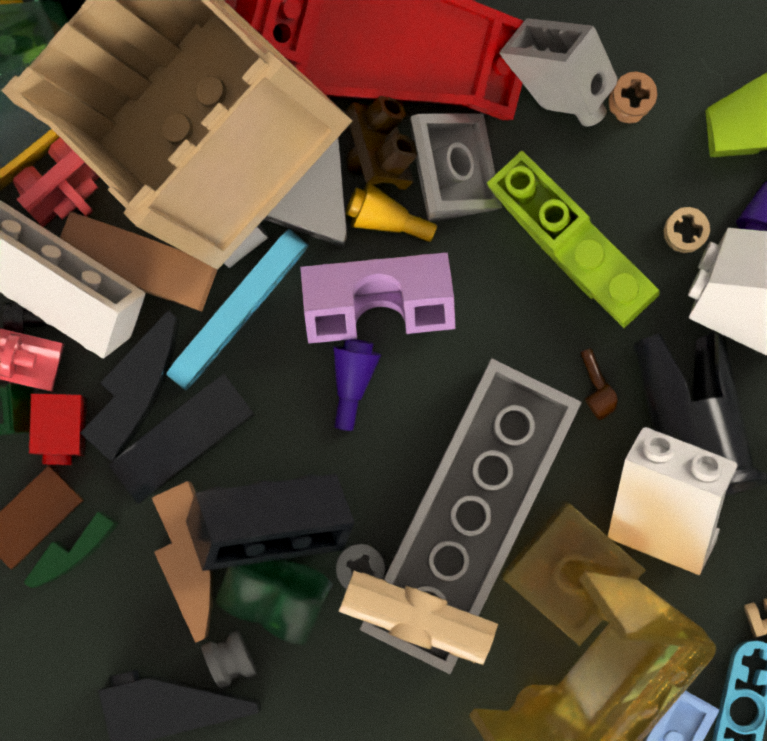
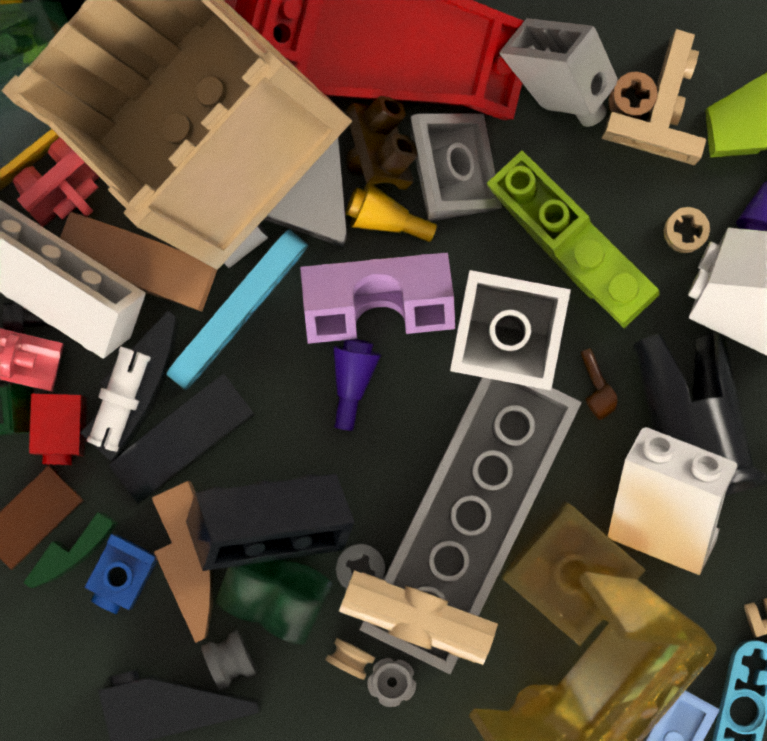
(118, 399): none -> white pin
(138, 566): none -> blue brick
(350, 658): none -> tan bush
(401, 691): none -> light grey plate
(510, 330): none -> white slope
(654, 134): none -> tan bracket

